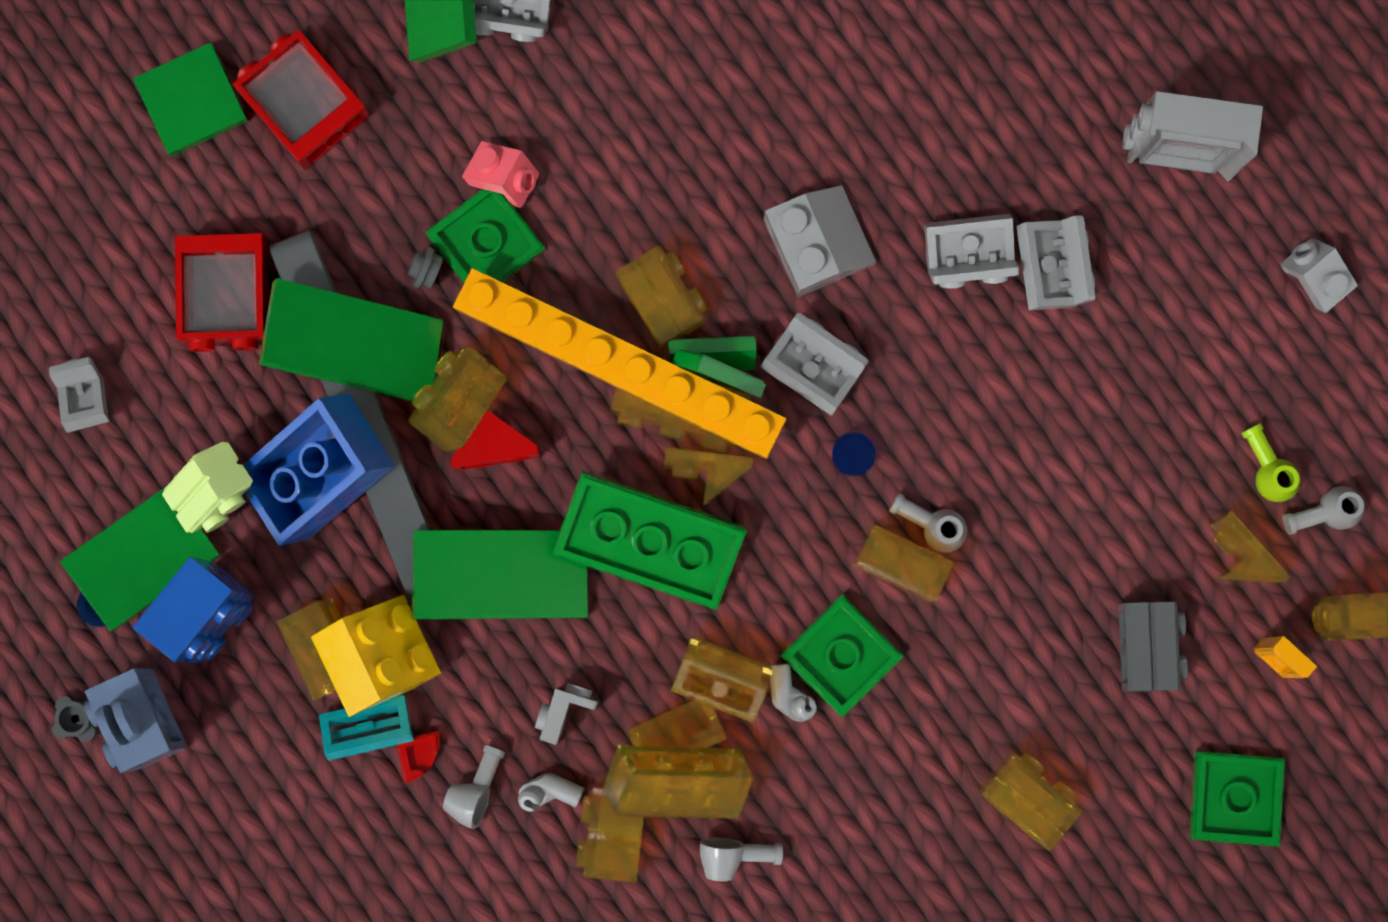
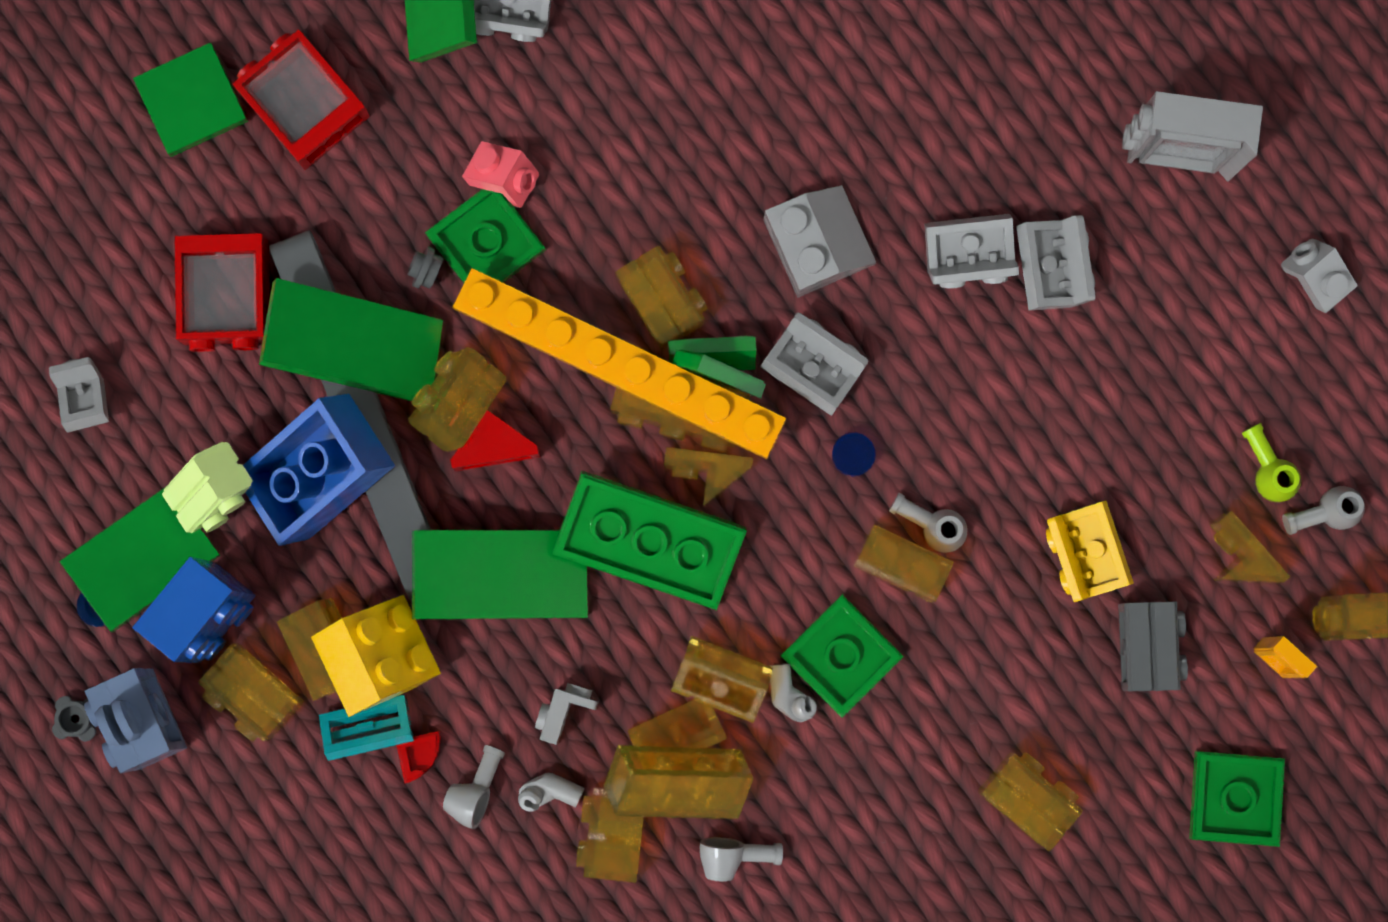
(249, 693): none -> clear yellow brick
(1088, 552): none -> yellow bracket

